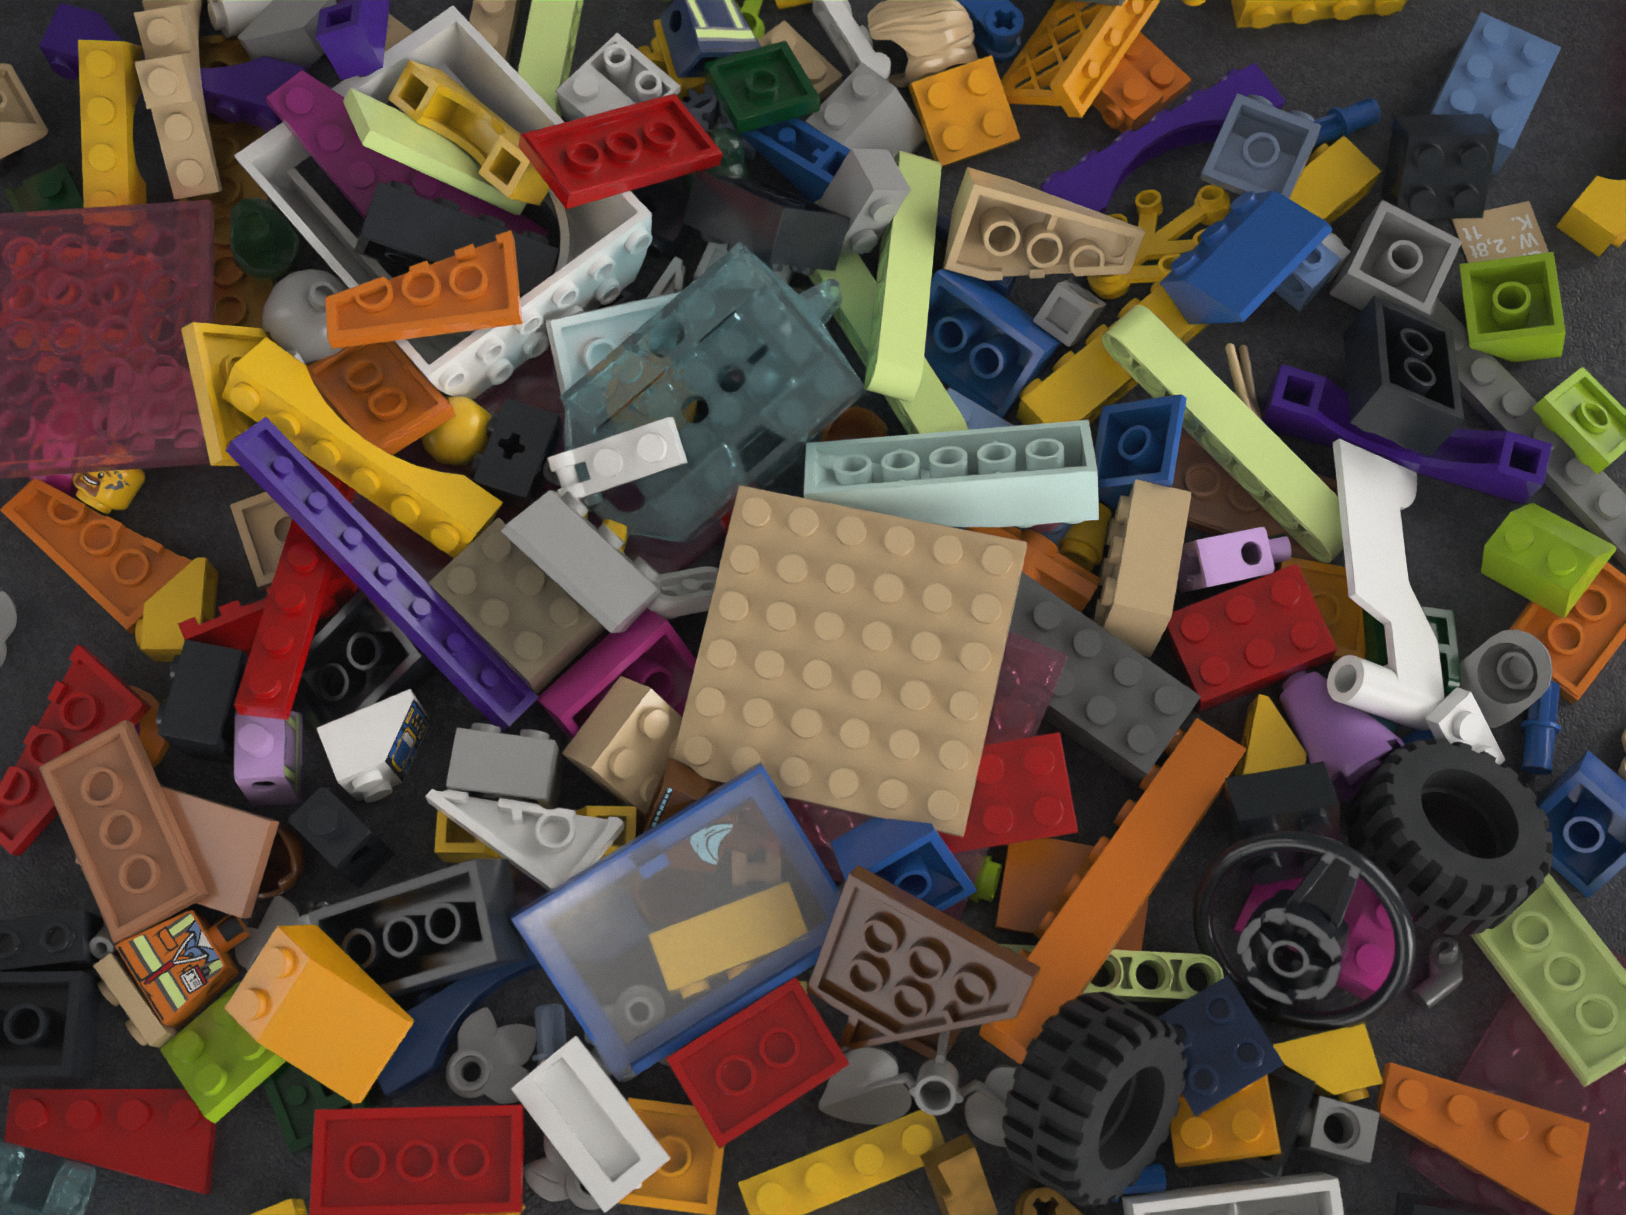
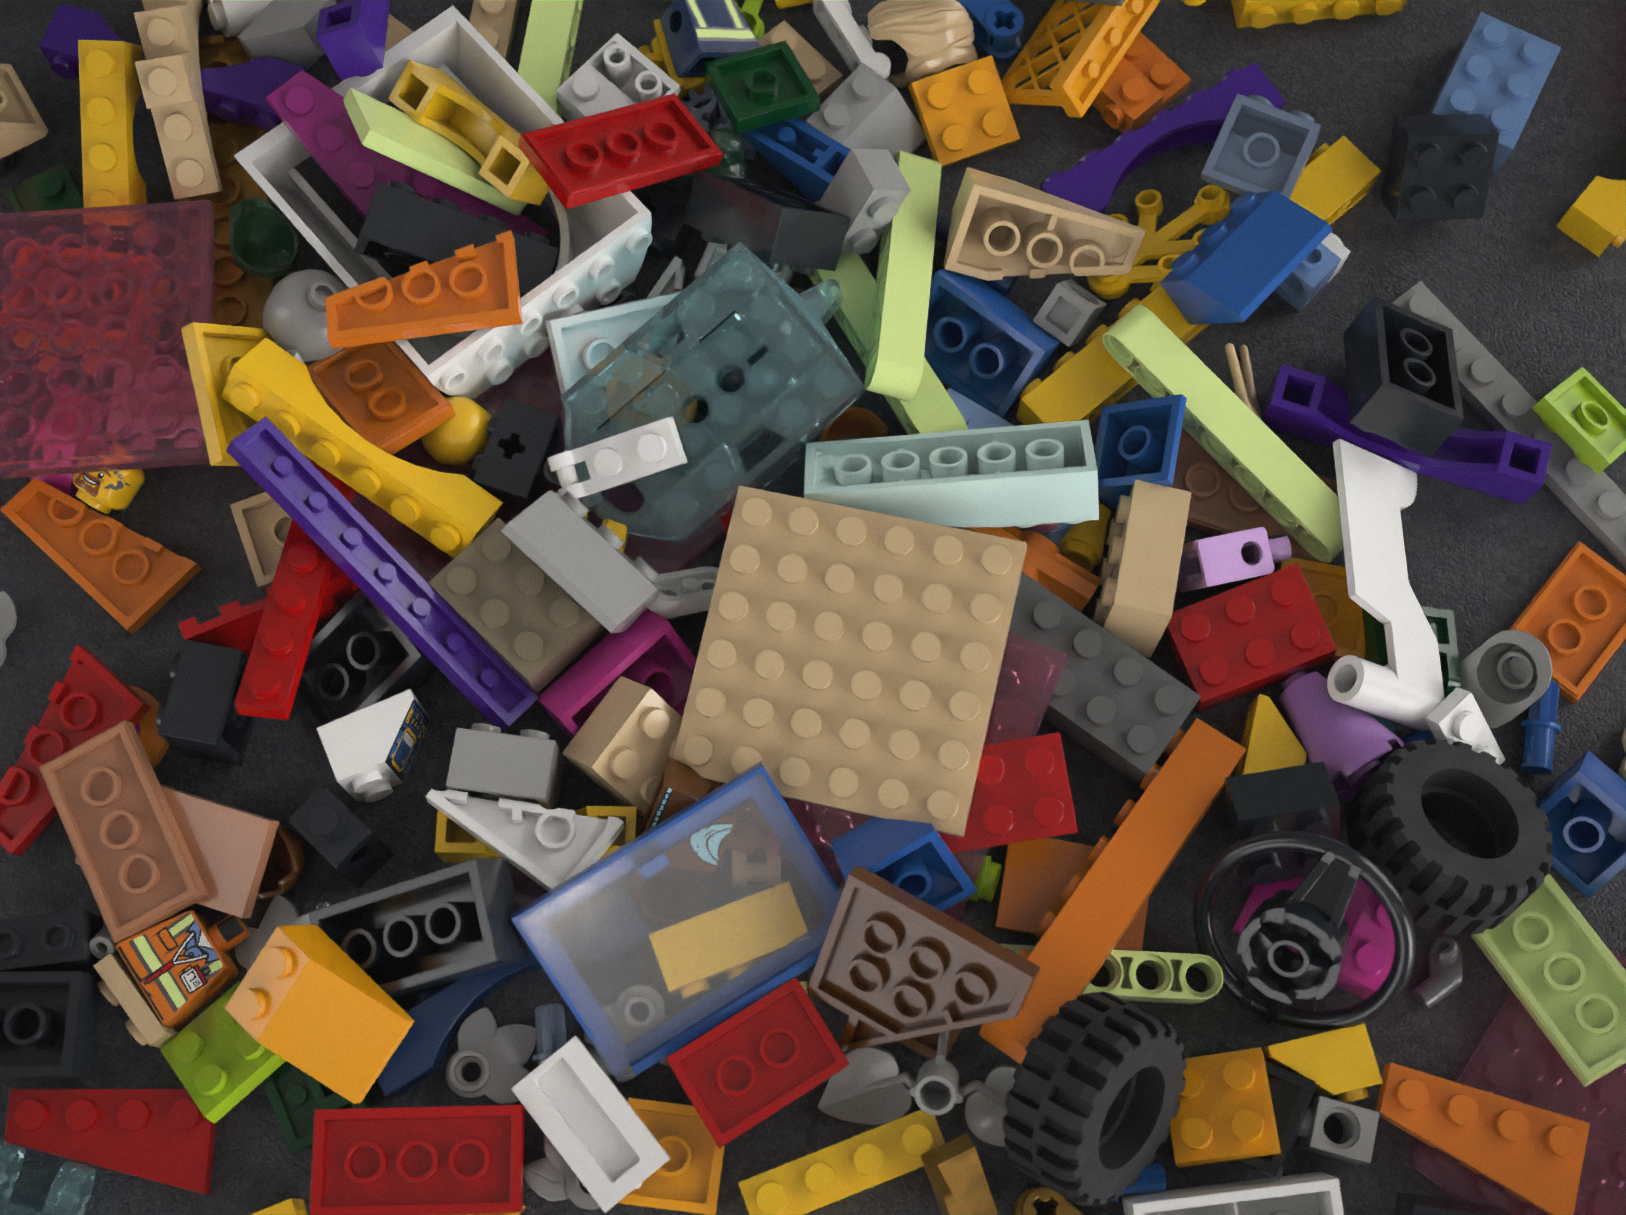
(183, 597): yellow slope -> none
(272, 753): lavender torso -> none
(1221, 1045): dark blue hinge -> none
(1347, 120): blue axle -> none
(1396, 261): light grey slope -> none
(1501, 233): tan sticker -> none
(1514, 307): lime slope -> none
(1544, 558): lime slope -> none

